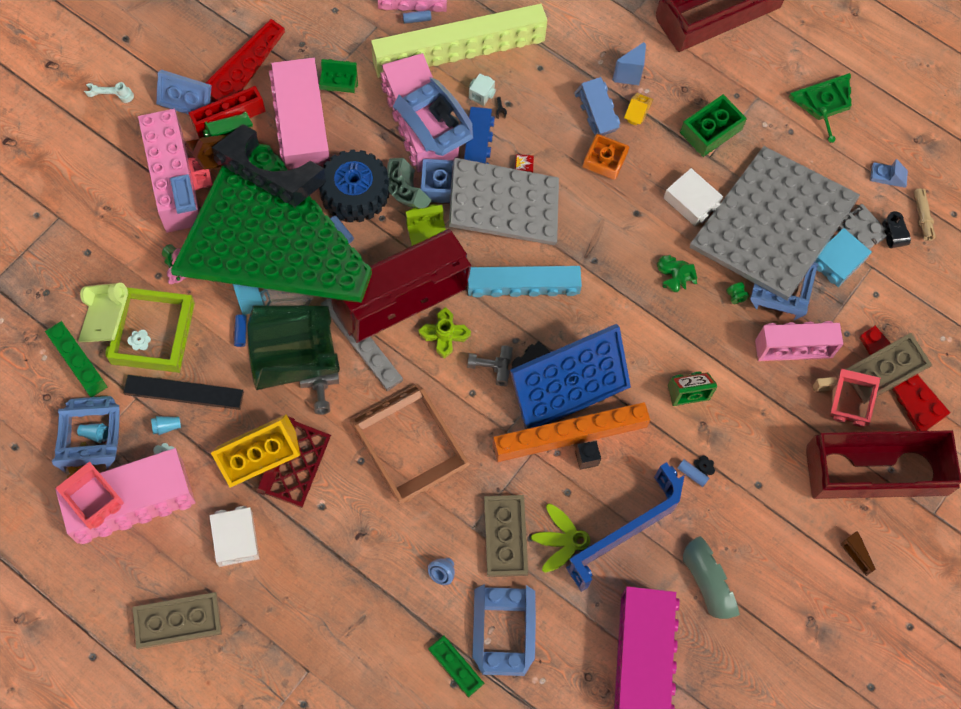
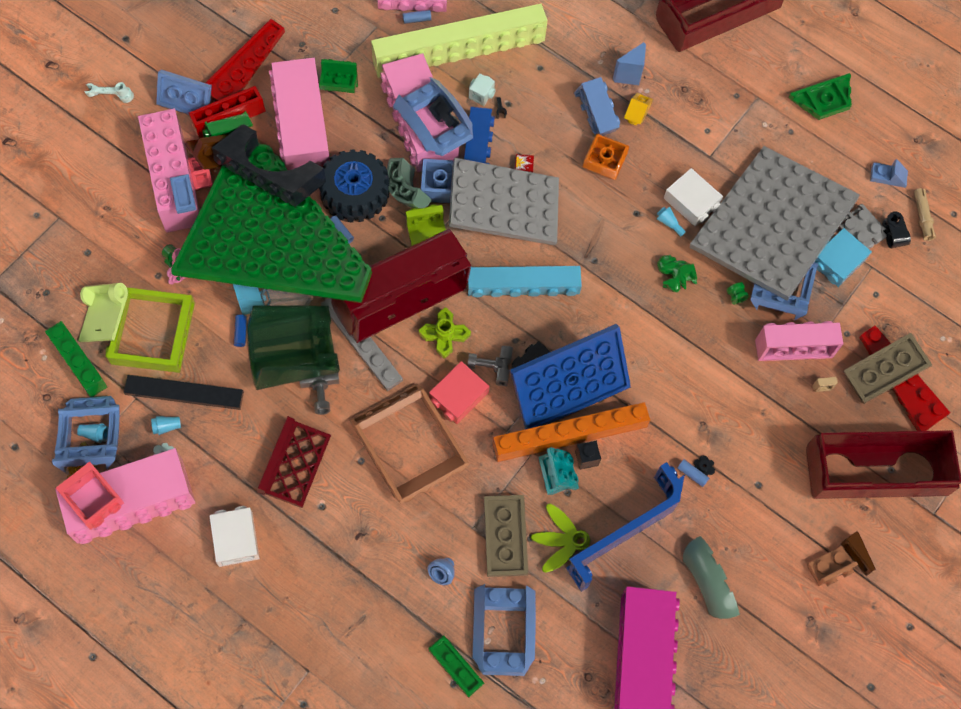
(141, 344): light aqua plant -> none
(177, 620): dark tan plate -> none
(257, 451): yellow slope -> none
(458, 393): none -> coral brick
(558, 471): none -> teal bracket
(668, 218): none -> medium azure cone
(691, 388): green slope -> none
(713, 125): green brick -> none
(831, 138): green hinge -> none
(831, 566): none -> nougat bracket
(860, 379): coral window -> none

